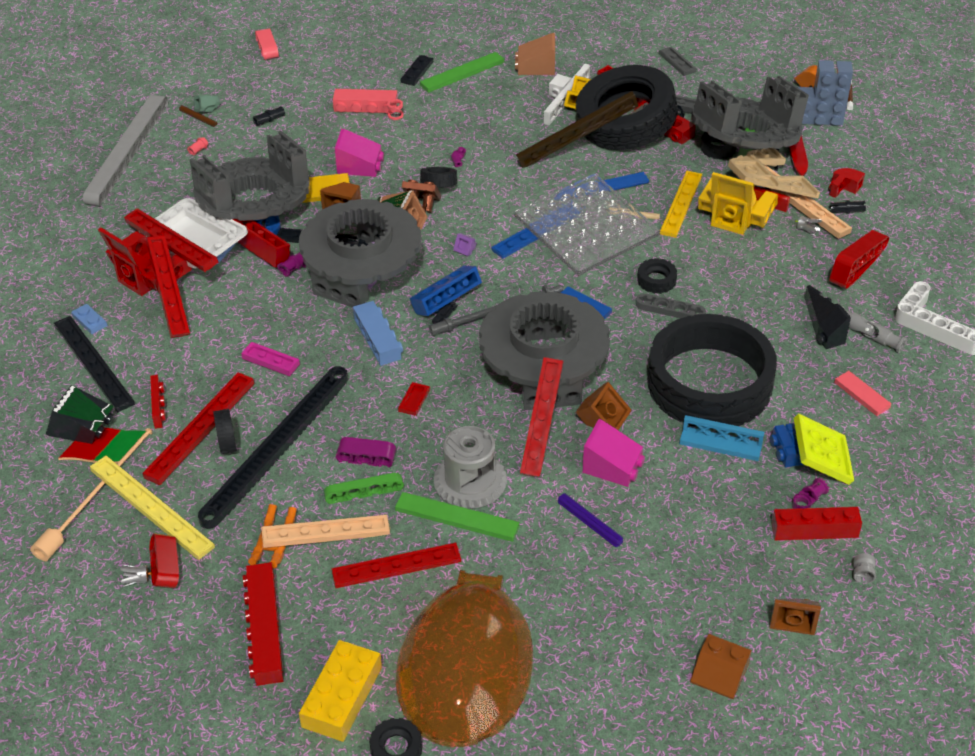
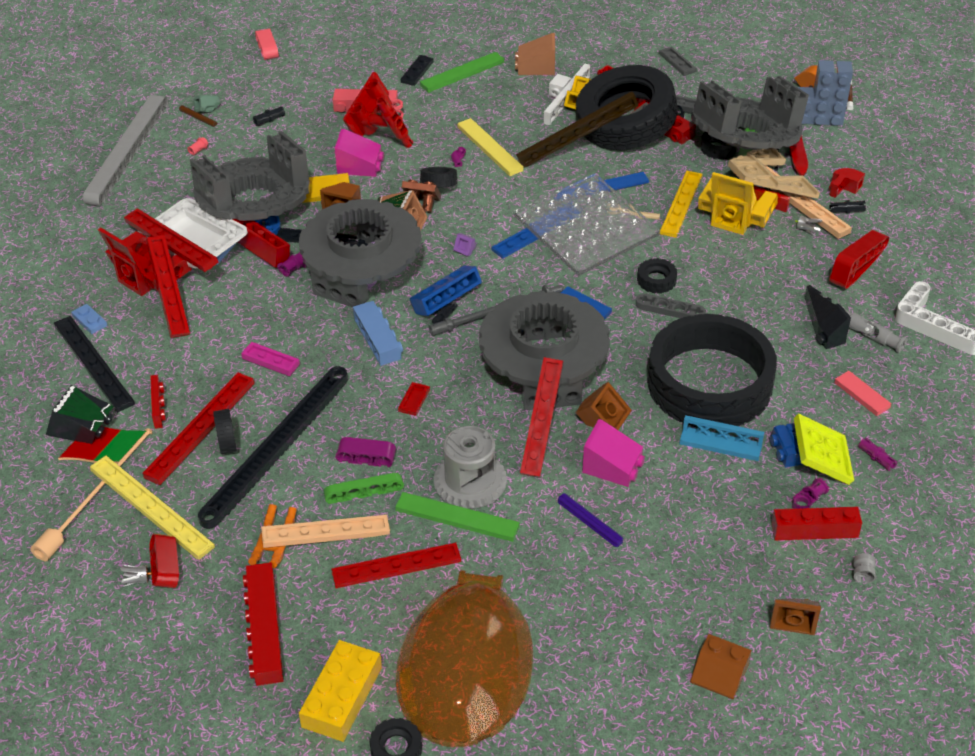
(362, 116): none -> red plate
(490, 147): none -> light yellow tile
(877, 454): none -> magenta pin

